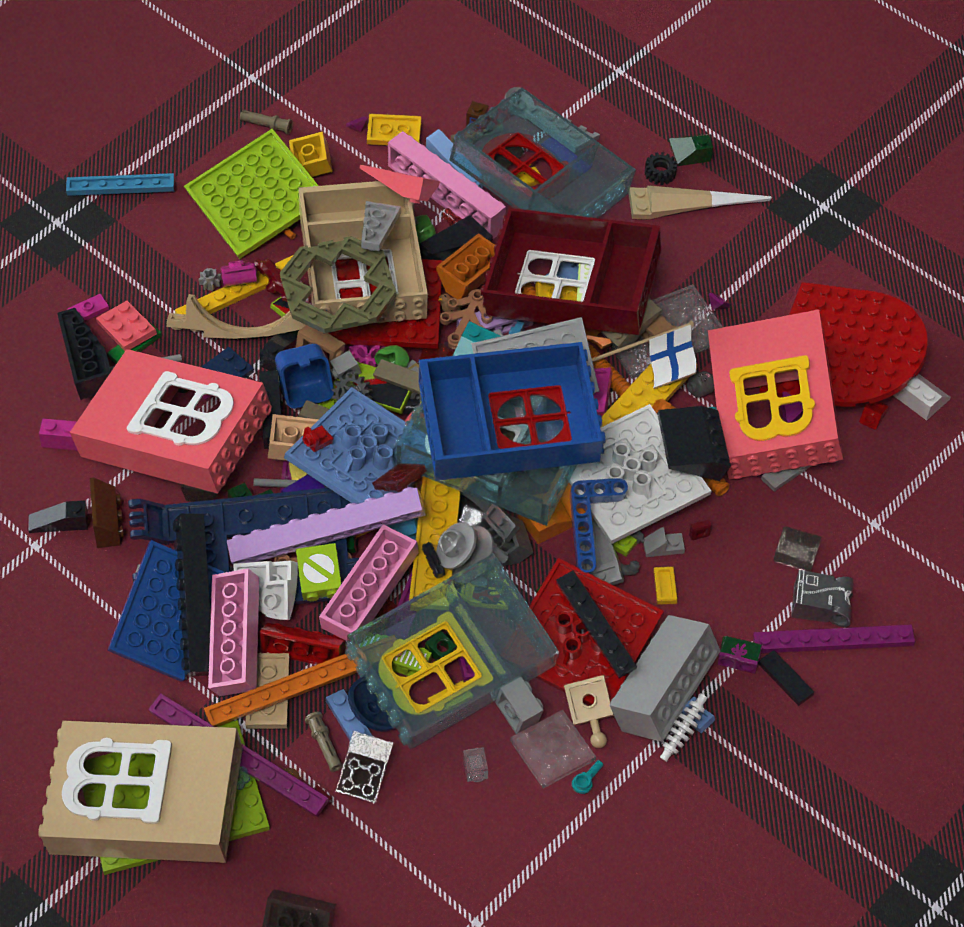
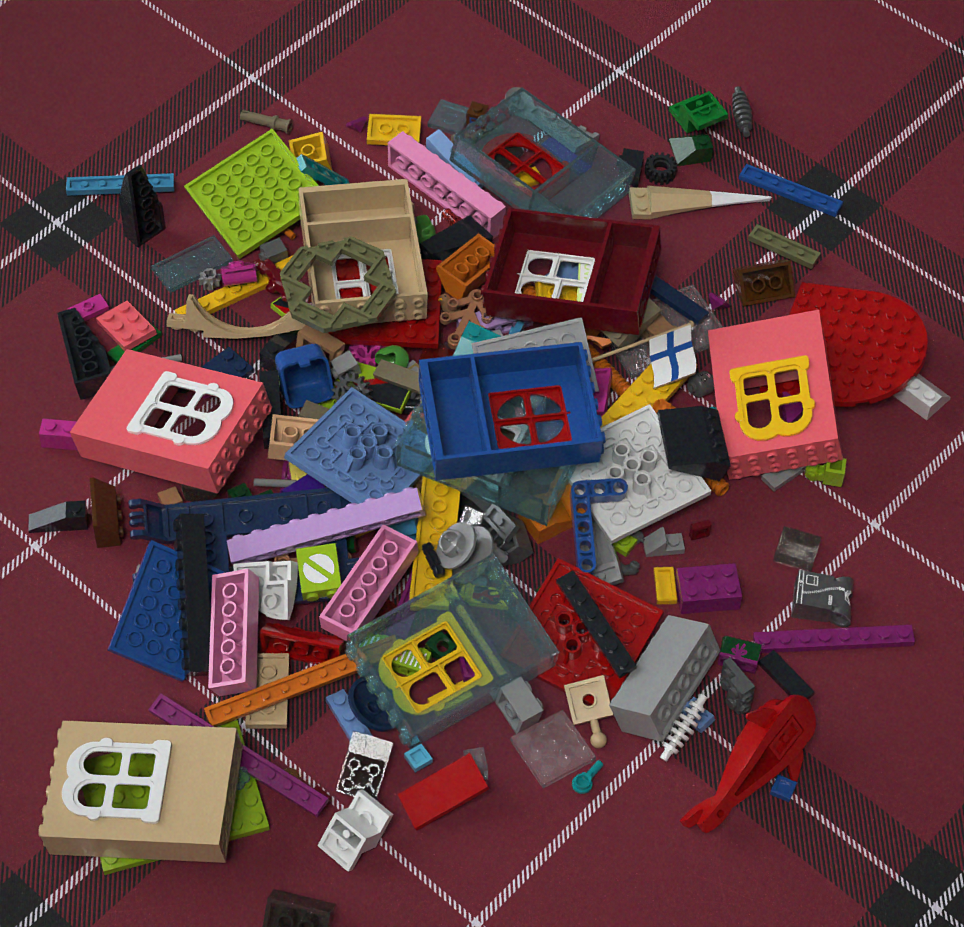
(140, 208): none -> black wedge
(169, 496): none -> medium nougat tile
(187, 264): none -> clear light blue tile
(273, 250): none -> dark grey brick
(317, 438): red bracket -> none
(320, 172): none -> teal plate
(320, 733): dark tan pin -> none
(355, 830): none -> white bracket
(378, 224): light grey wing -> none
(399, 477): clear red plate -> none
(406, 185): coral wedge -> none
(418, 758): none -> medium azure plate
(443, 791): none -> red tile
(448, 117): none -> clear light blue tile
(635, 159): none -> black slope
(678, 301): none -> dark blue tile
(698, 112): none -> green bracket
(708, 588): none -> magenta brick
(738, 687): none -> dark grey plate
(742, 111): none -> dark grey piece
(762, 750): none -> red animal
(764, 282): none -> reddish brown slope
(783, 788): none -> blue tile
(784, 246): none -> olive plate
(791, 190): none -> blue tile
(829, 473): none -> lime brick
(872, 414): red bracket -> none

